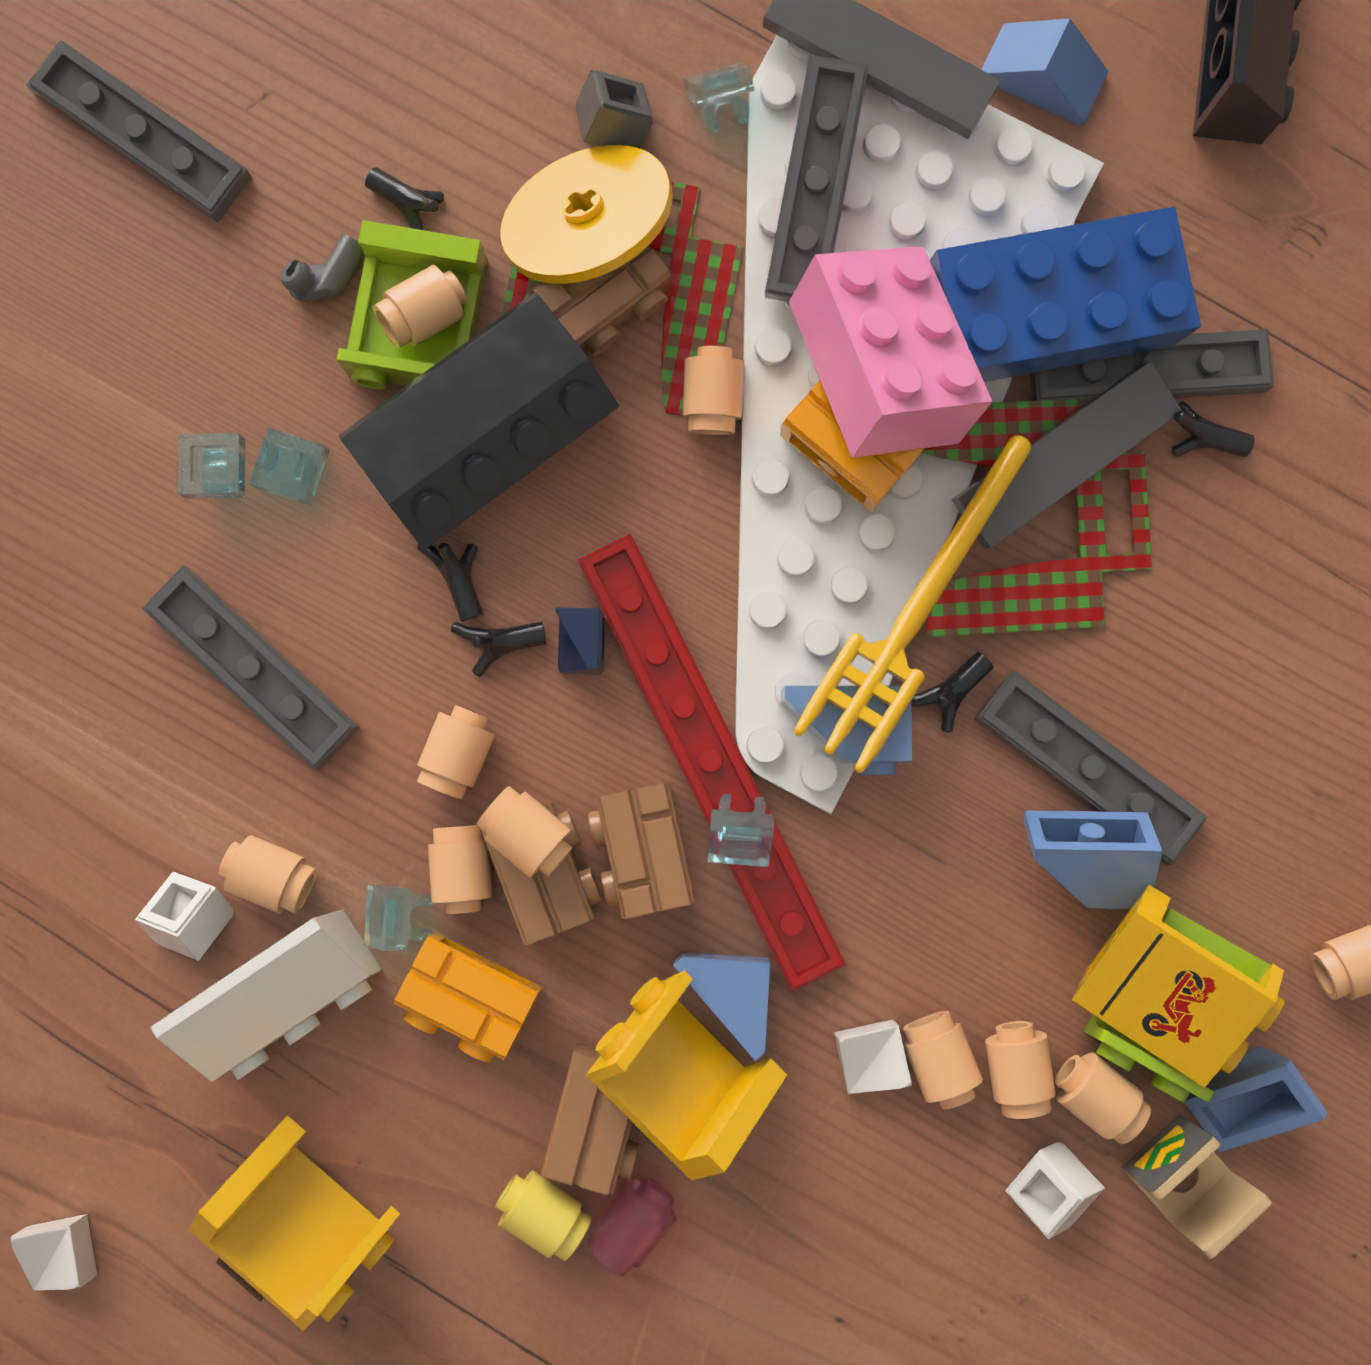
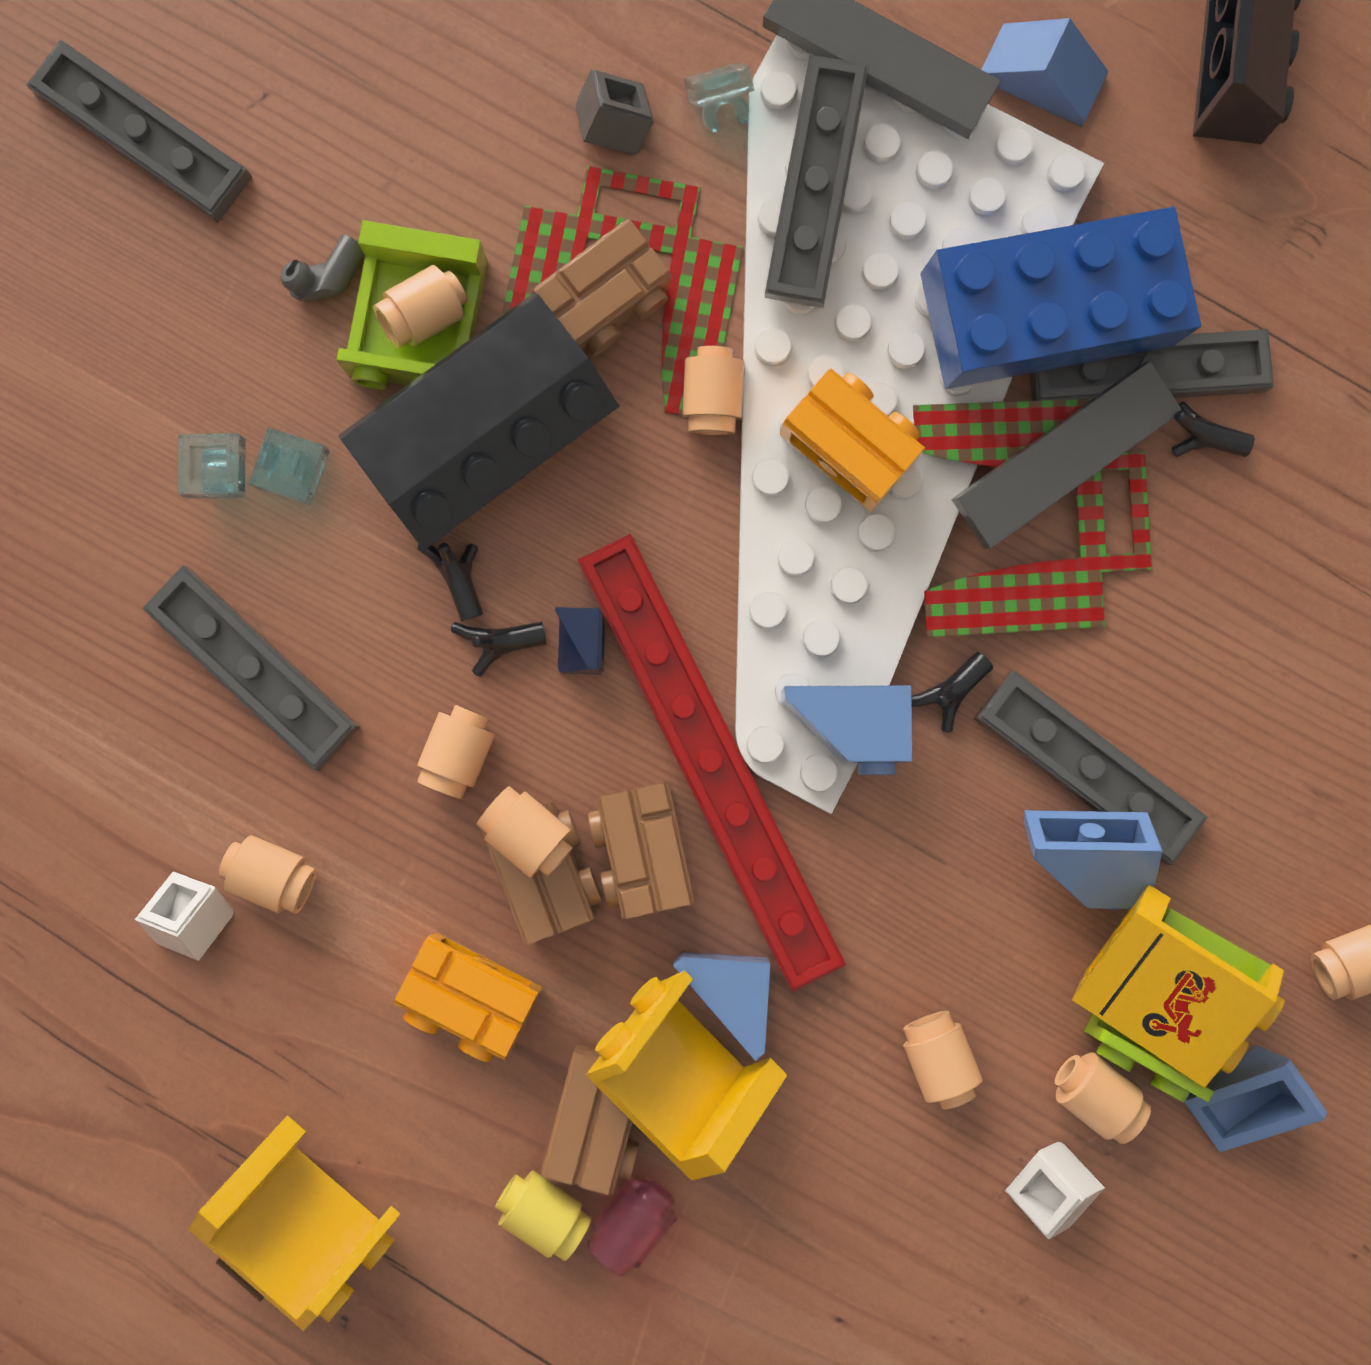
(56, 1253): white slope -> none
(271, 998): white slope -> none
(389, 917): clear light blue tile -> none
(404, 197): black bar -> none
(459, 869): light nougat brick -> none
(586, 214): yellow piece -> none
(740, 836): clear light blue tile -> none
(873, 1058): white slope -> none
(888, 350): bright pink brick -> none
(889, 654): yellow piece -> none
(1020, 1070): light nougat brick -> none
(1214, 1205): tan piece -> none

